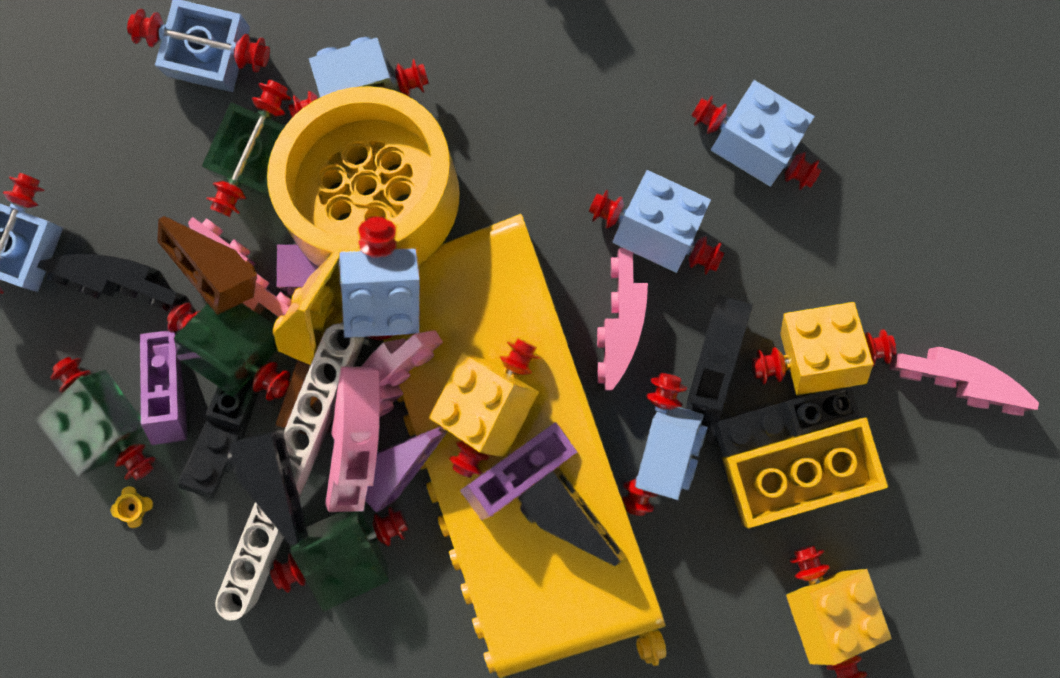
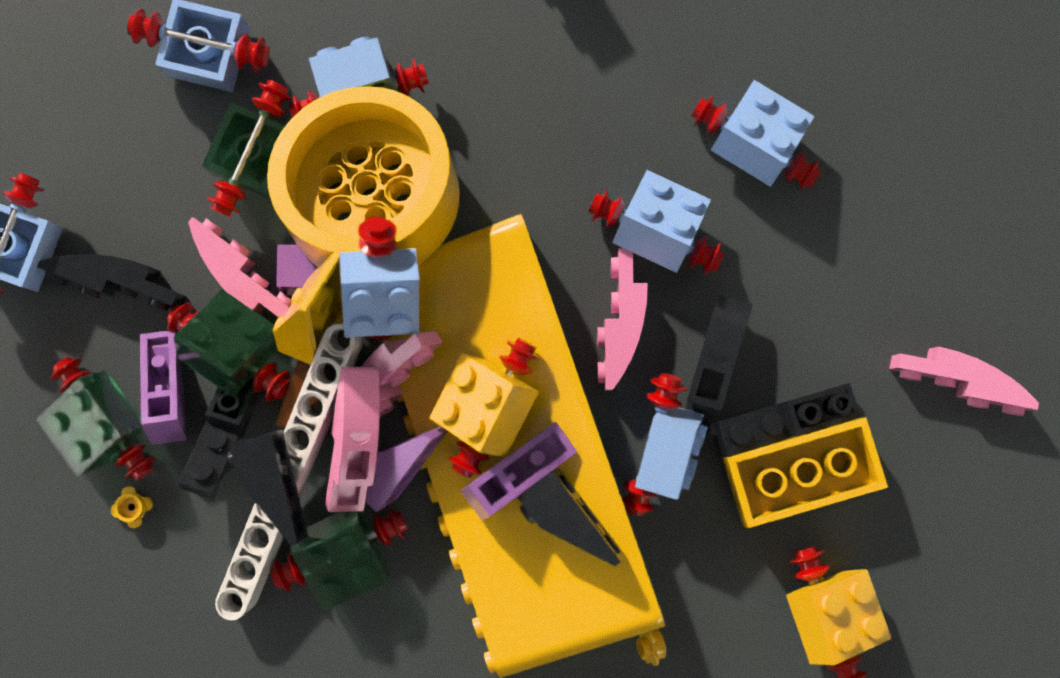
(210, 266): reddish brown slope -> none
(824, 350): yellow brick -> none

